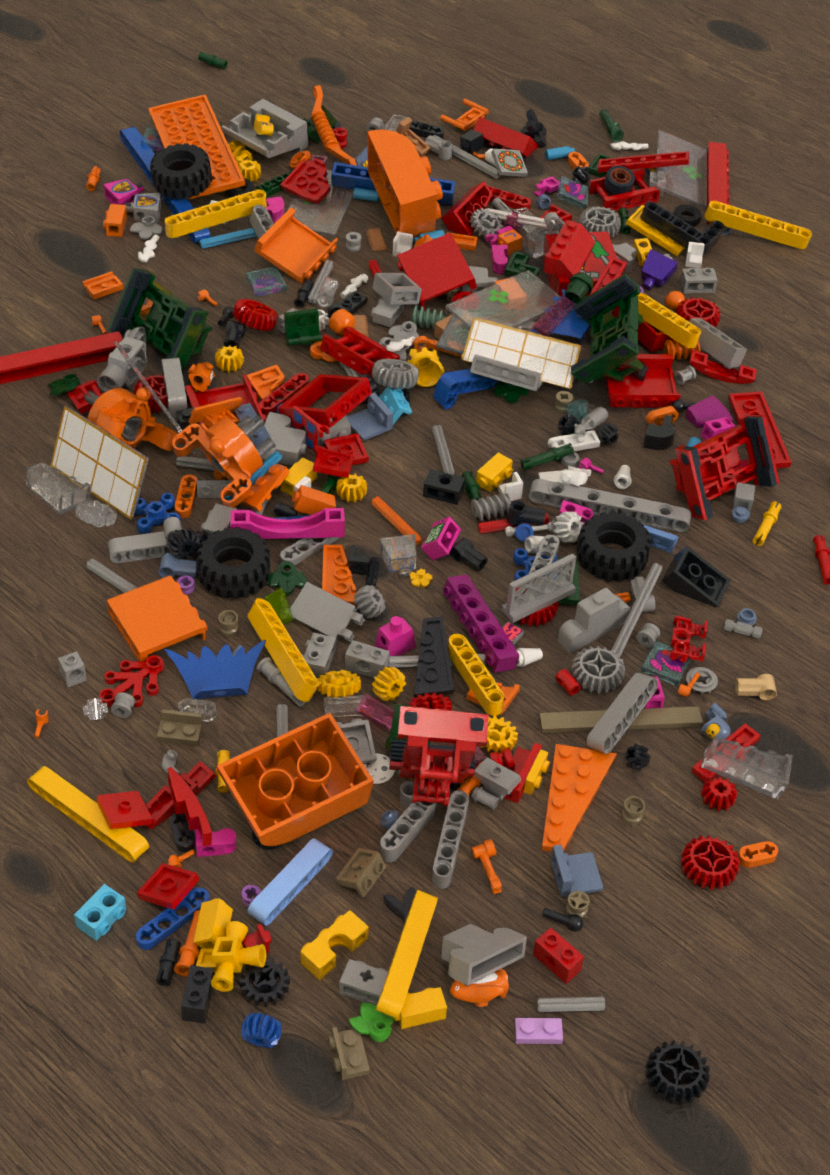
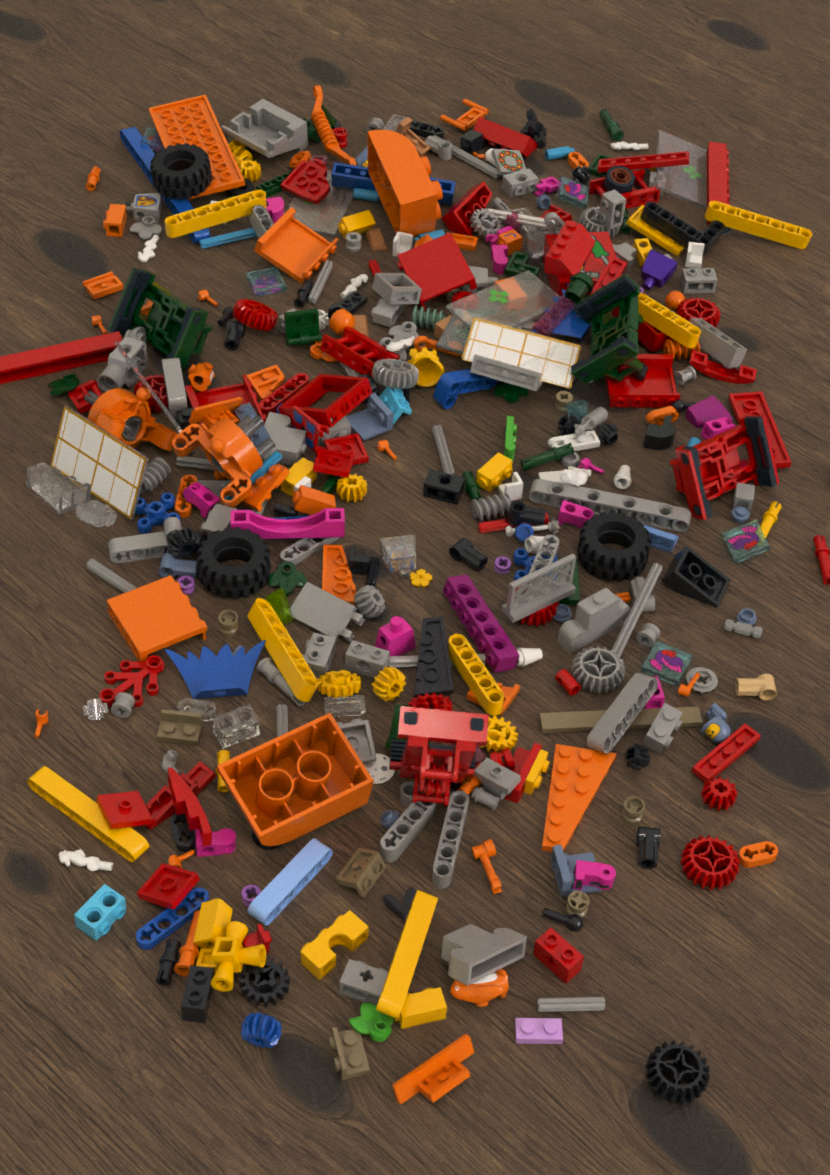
(72, 669): light grey brick -> none
(78, 858): none -> white animal
(122, 191): dark pink torso -> none
(155, 473): none -> light grey piece
(201, 498): none -> dark pink leg
(212, 60): dark green pin -> none
(229, 358): yellow gear -> none
(236, 726): none -> clear brick
(262, 125): yellow leg -> none
(326, 292): clear cylinder -> none
(357, 223): none -> yellow brick
(376, 711): clear pink plate -> none
(384, 446): none -> orange hand
(395, 519): orange axle -> none
(437, 1074): none -> orange bracket
(441, 538): dark pink brick -> none
(501, 569): none -> medium lavender bush
(510, 440): none -> bright green plate
(513, 632): tile -> none
(515, 202): red beam -> none
(519, 183): none -> light grey brick
(563, 613): none -> sand blue plate
(568, 527): white gear -> none
(593, 874): none -> dark pink leg
(612, 209): none -> light grey brick
(648, 842): none -> black piece
(662, 727): none -> light grey brick
(681, 648): red piece -> none
(690, 210): black tyre -> none
(746, 541): none -> clear light blue tile
(748, 766): clear wedge -> none

